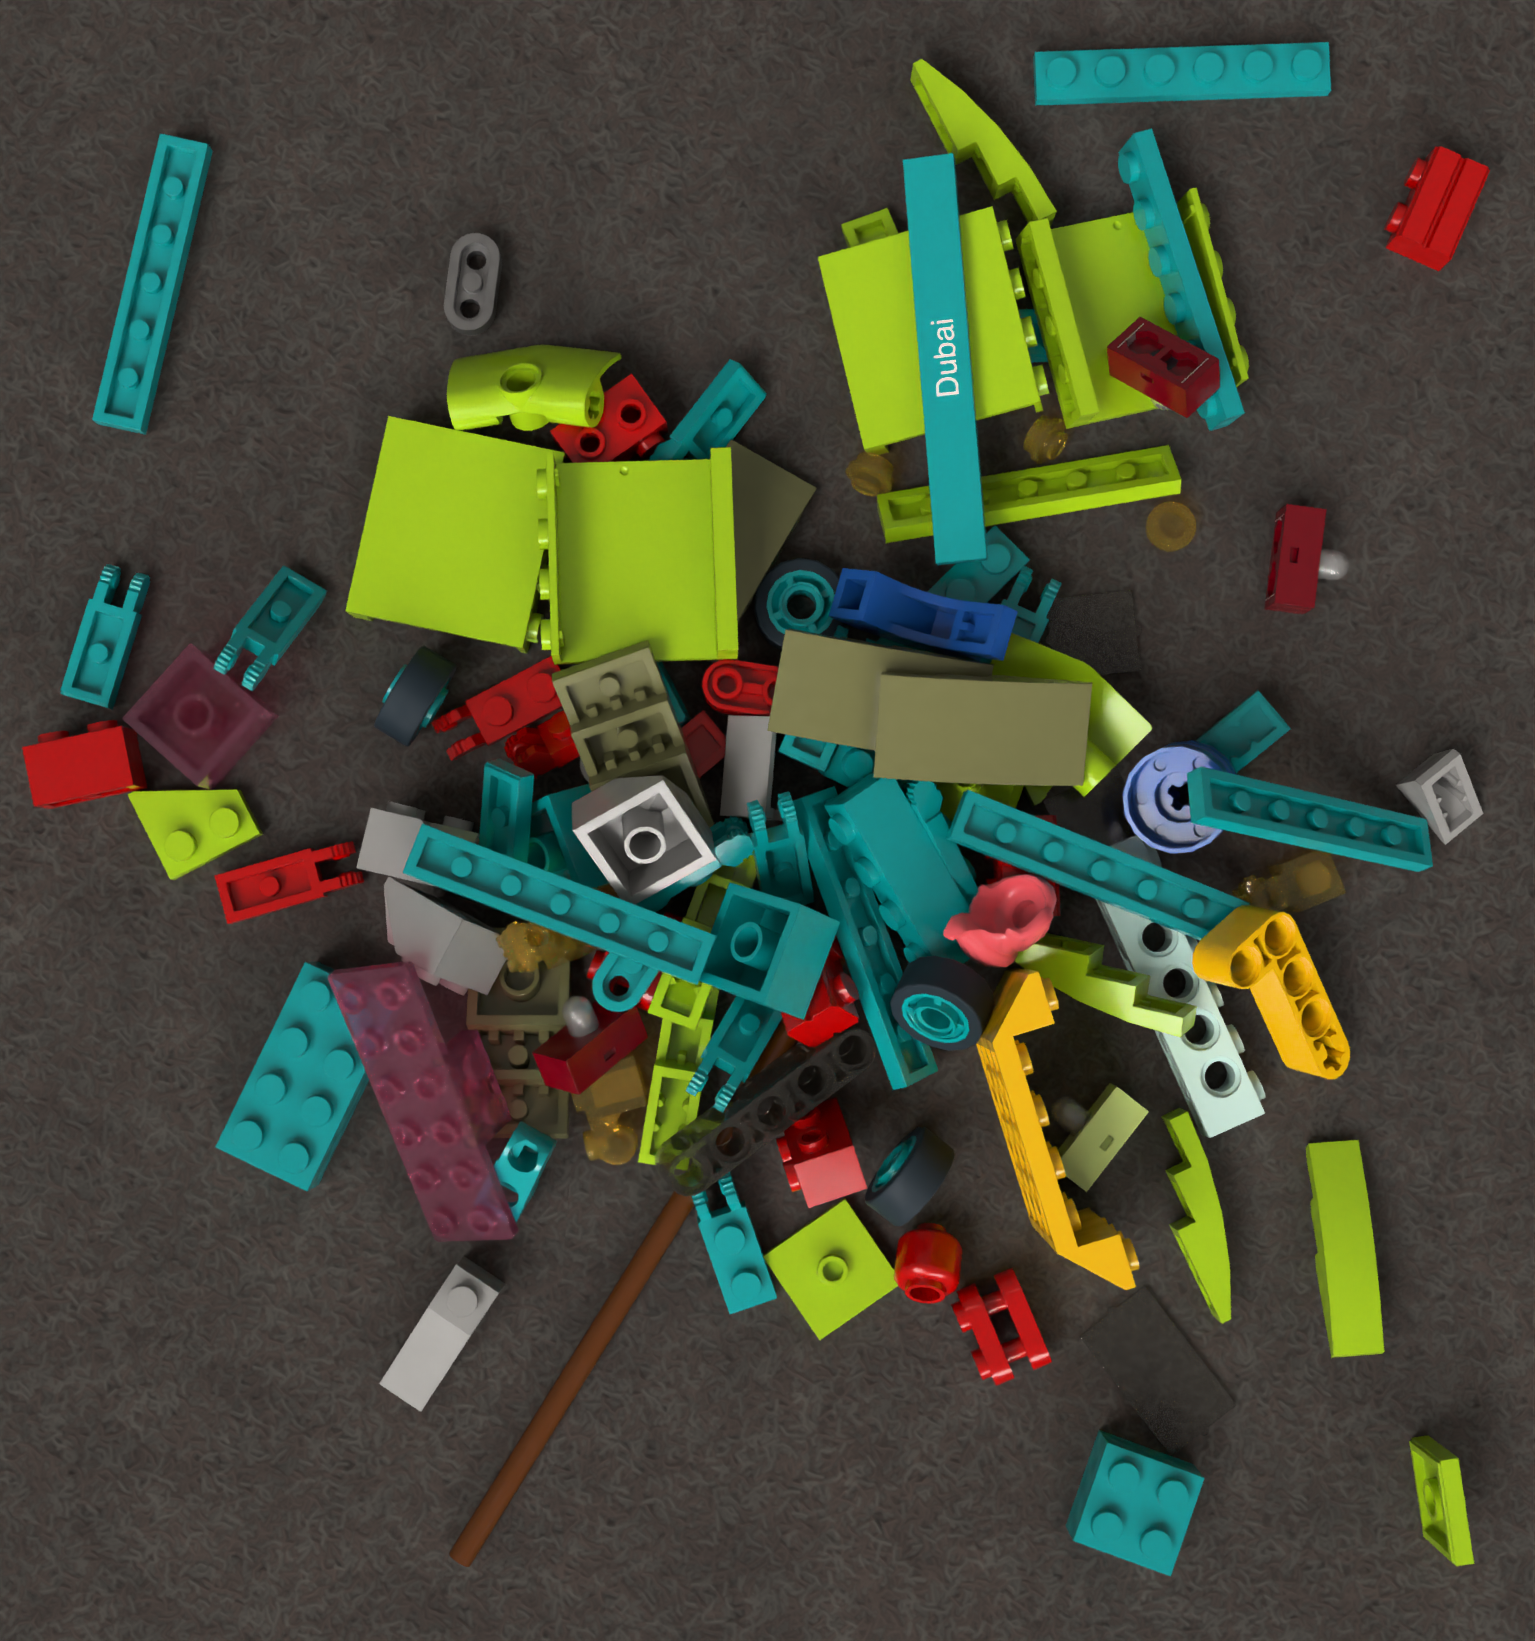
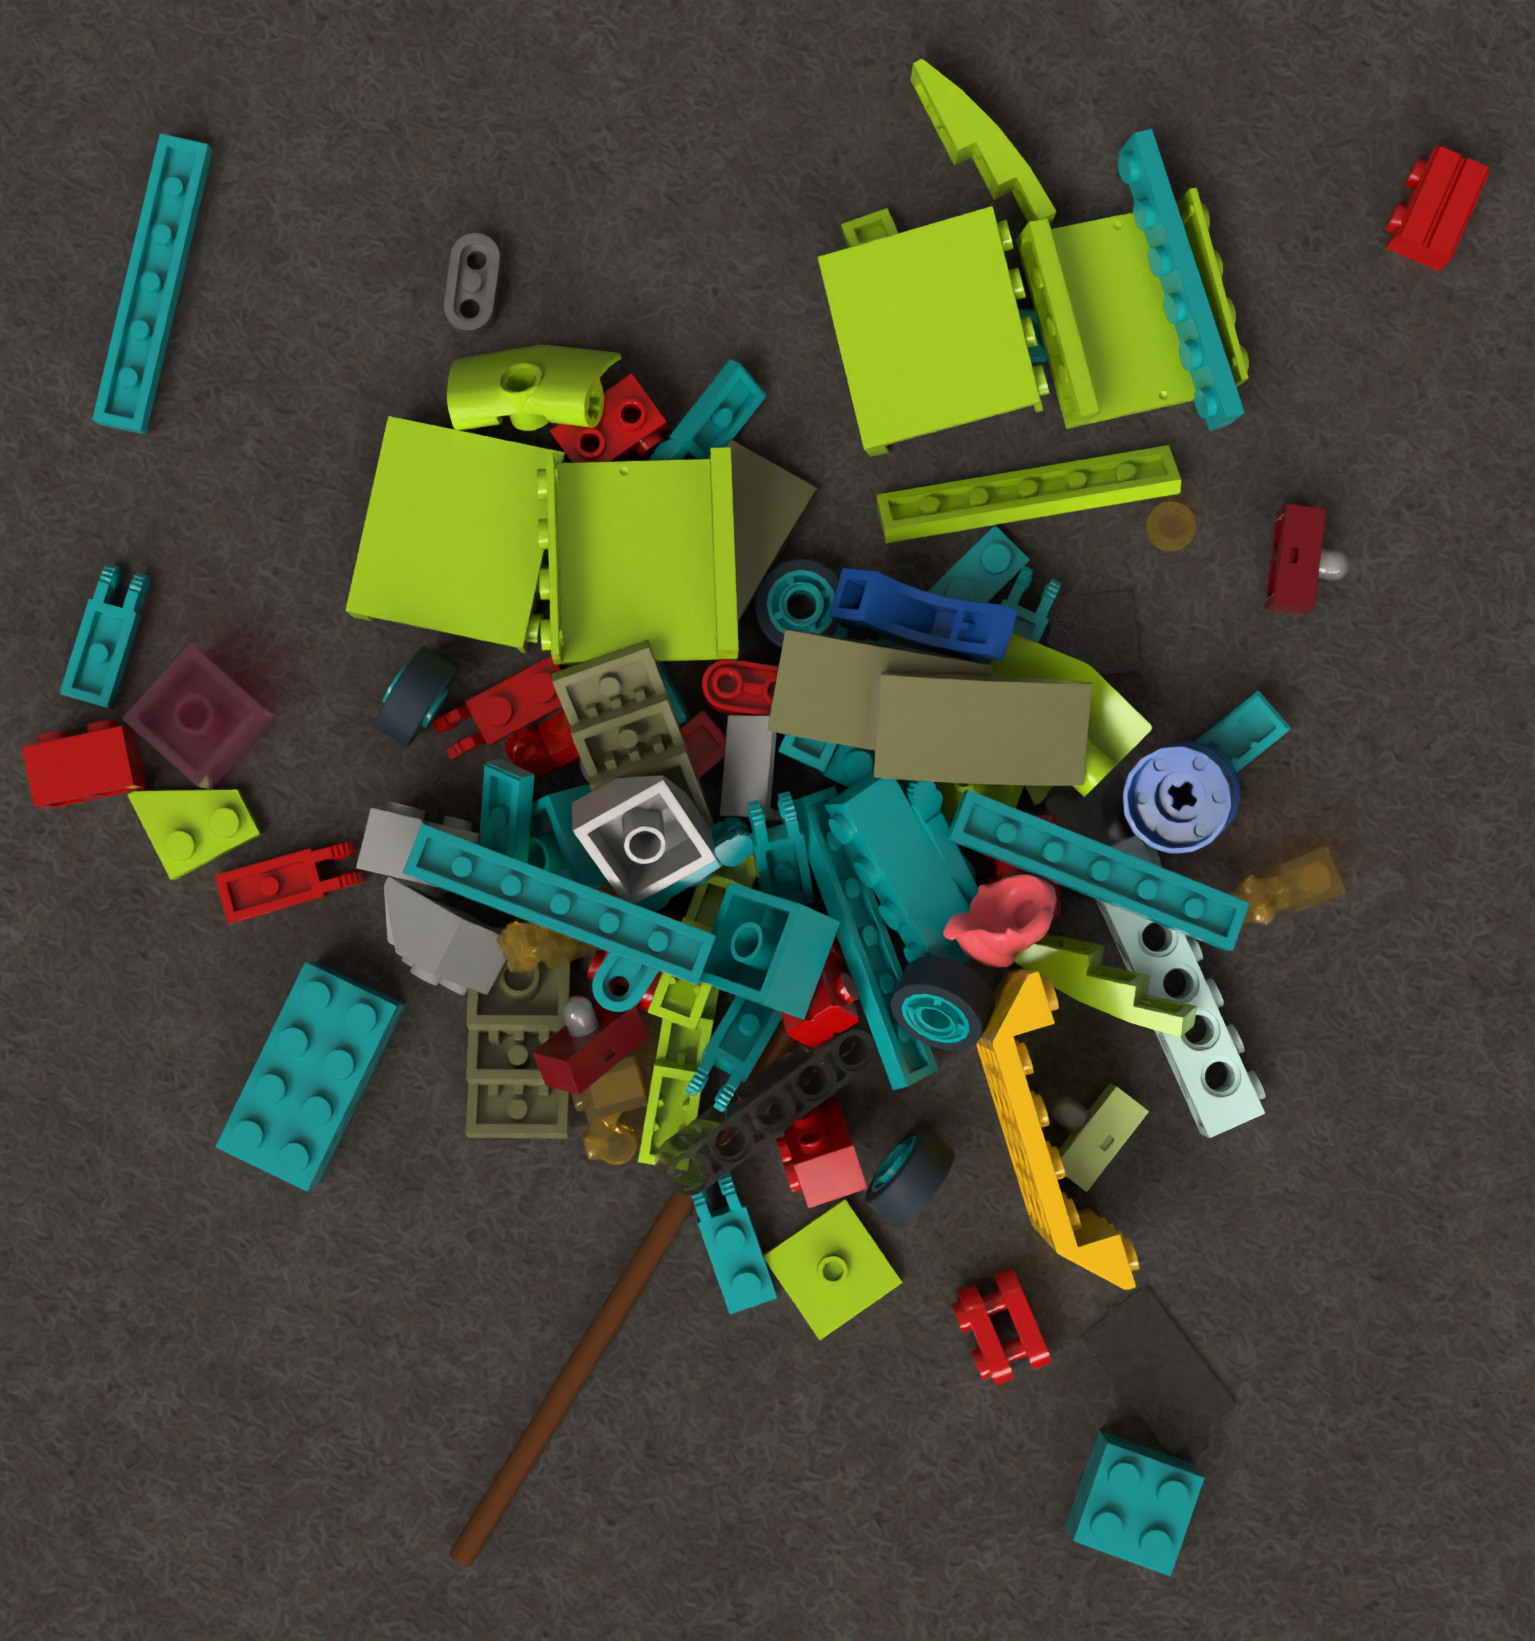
(271, 624): teal hinge -> none
(434, 1098): clear pink bracket -> none
(442, 1333): light grey slope -> none
(523, 1164): teal leg -> none
(870, 474): clear yellow plate -> none
(928, 1263): red head -> none
(945, 359): teal tile -> none
(1046, 439): clear yellow plate -> none
(1163, 367): dark red piece -> none
(1182, 73): teal plate -> none
(1202, 1230): lime slope -> none
(1268, 955): yellow beam -> none
(1308, 819): teal plate -> none
(1345, 1249): lime slope -> none
(1441, 1499): lime plate -> none
(1442, 794): light grey slope -> none

